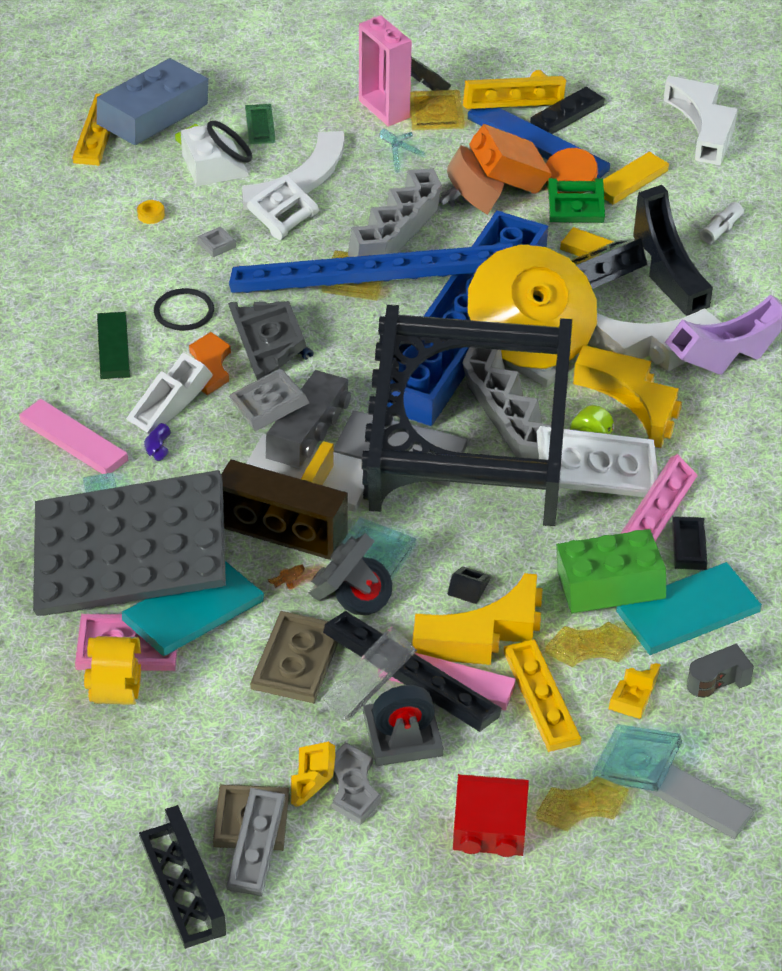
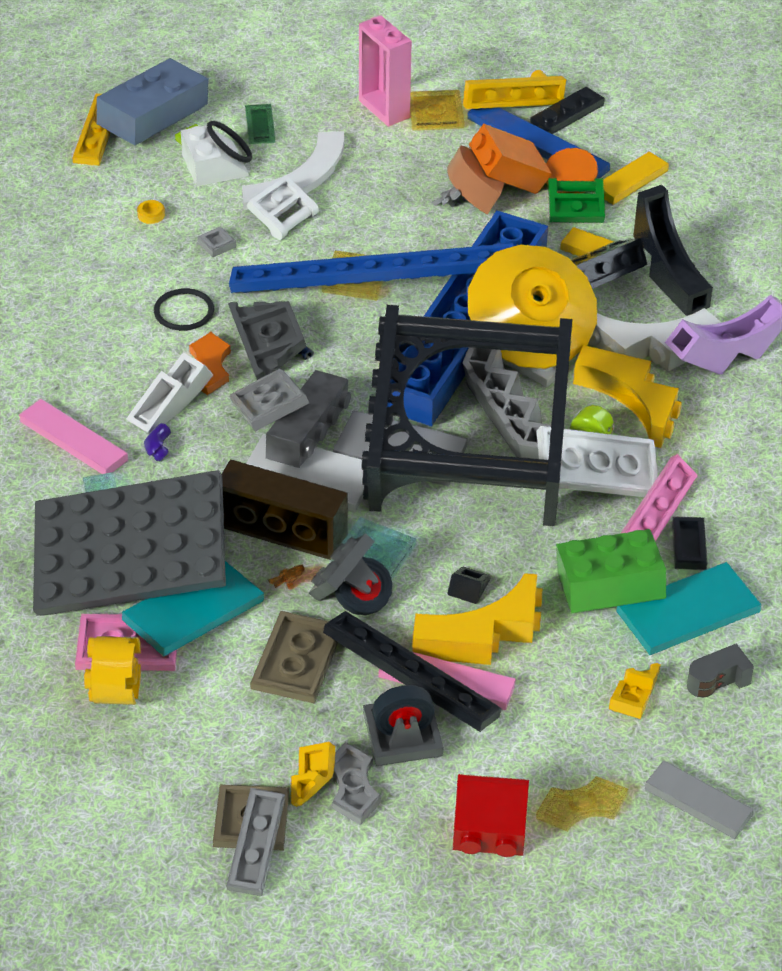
(113, 345): dark green tile -> none
(196, 874): black fence -> none
(320, 464): yellow tile -> none
(369, 674): clear tile -> none
(396, 142): clear light blue plant -> none
(401, 219): light grey brick -> none
(430, 78): black plate -> none
(542, 695): yellow tile -> none
(578, 645): clear yellow tile -> none
(638, 757): clear light blue tile -> none
(712, 121): white arch -> none
(729, 215): white pin -> none

